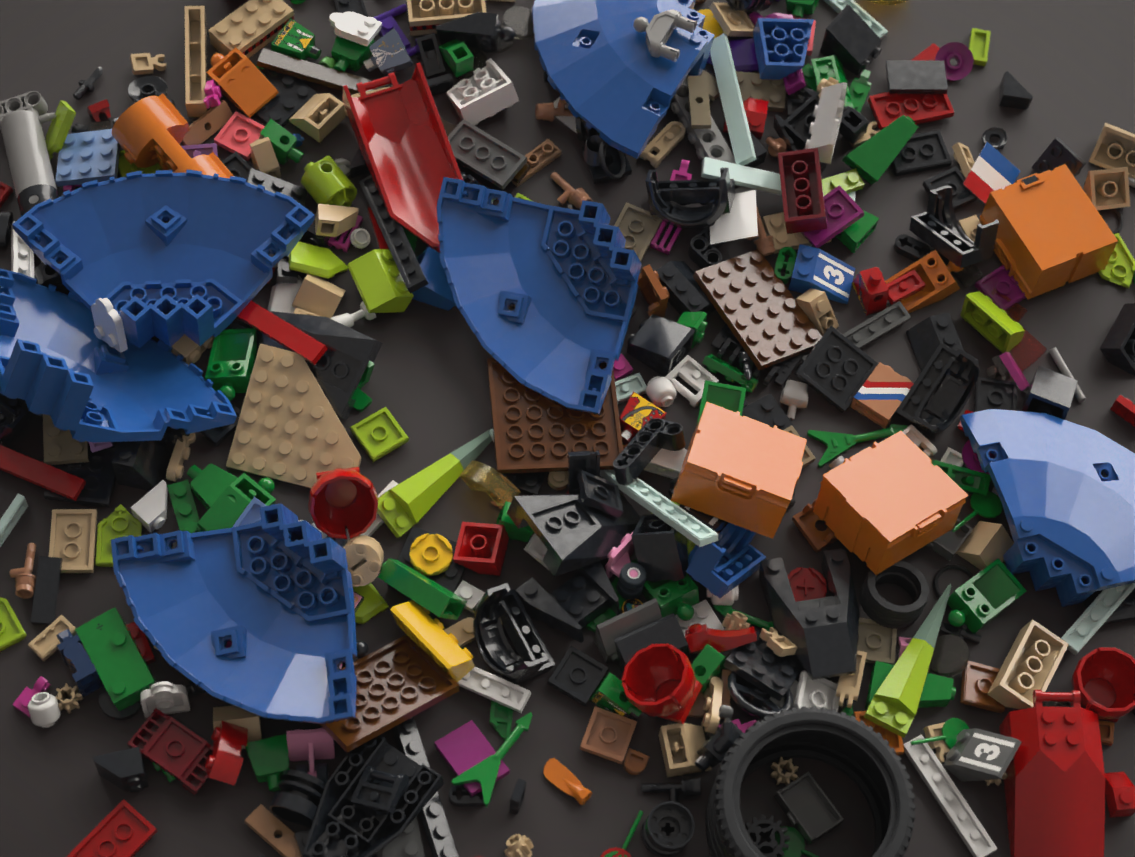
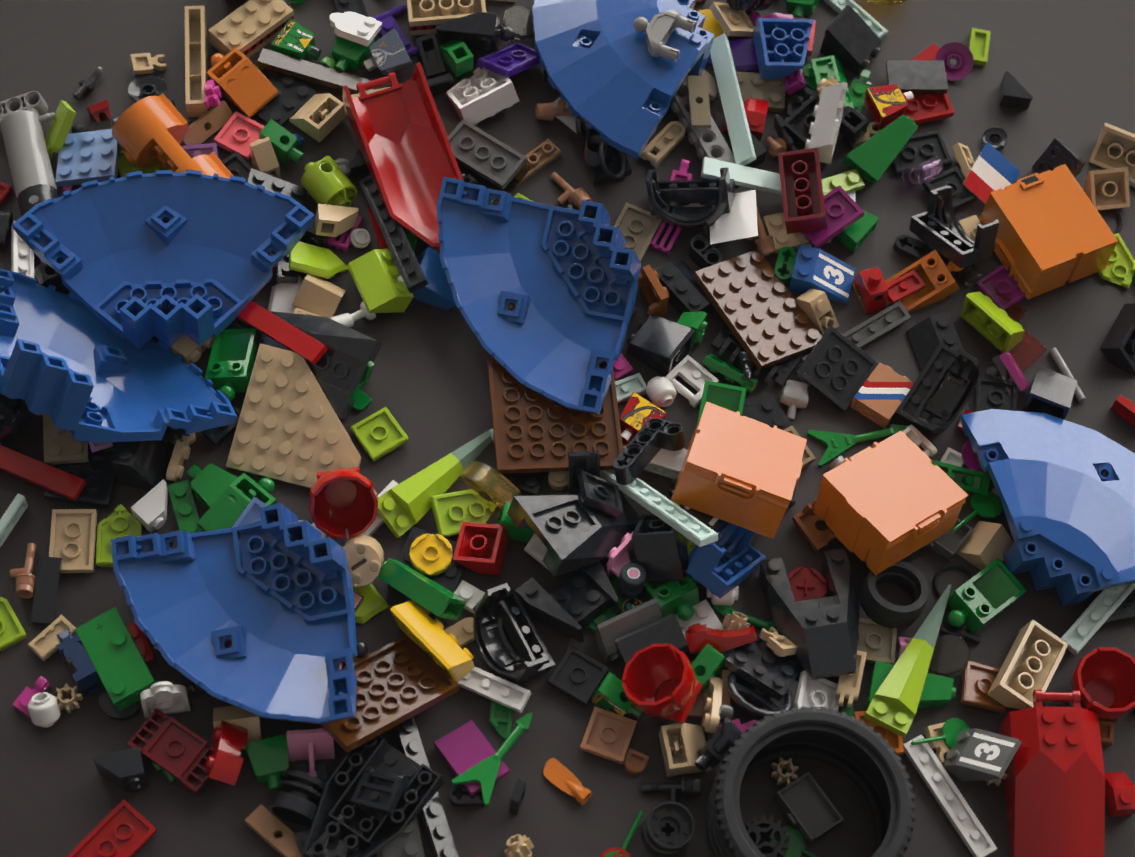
(108, 324): white plate -> none
(459, 507): none -> lime tile
(510, 60): none -> dark purple tile
(887, 103): none -> red torso
(923, 171): none -> clear purple piece

